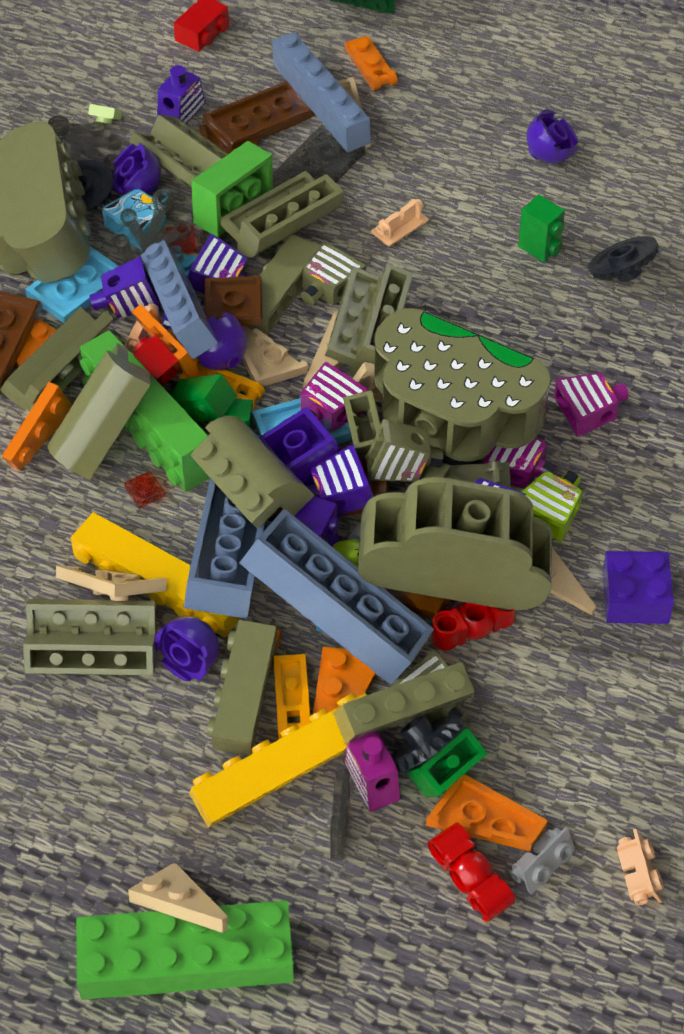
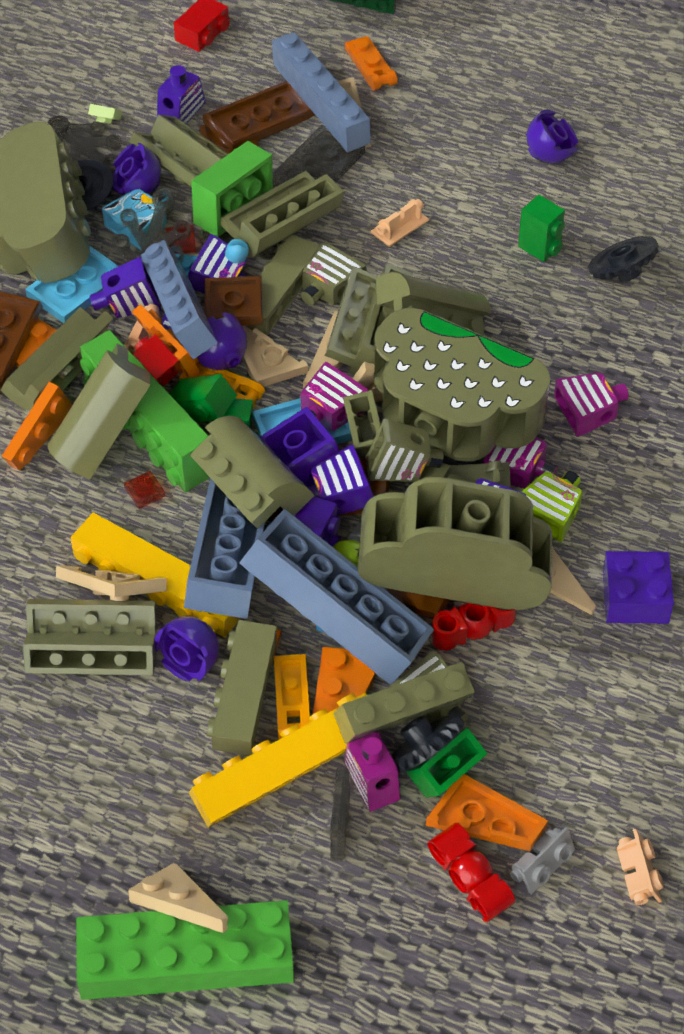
(237, 251): none -> medium azure hinge
(450, 302): none -> olive brick

